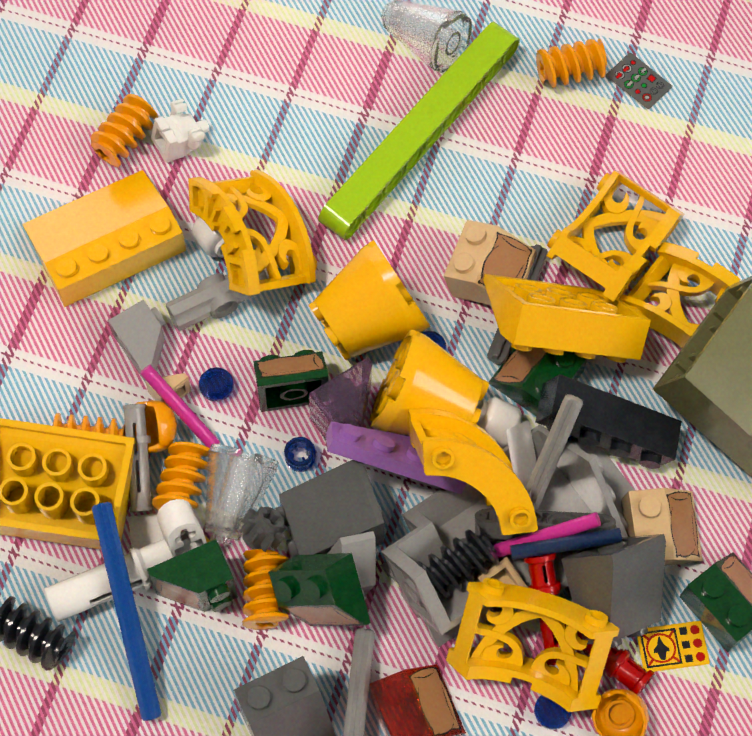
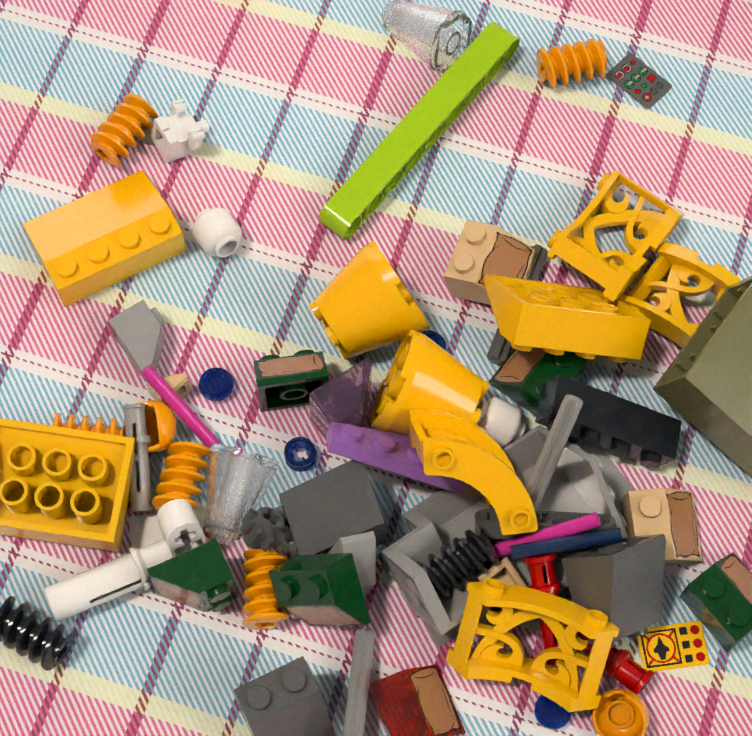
(126, 611): blue axle -> none
(208, 300): light grey piece -> none
(216, 206): yellow fence -> none
(521, 451): white sticker -> none

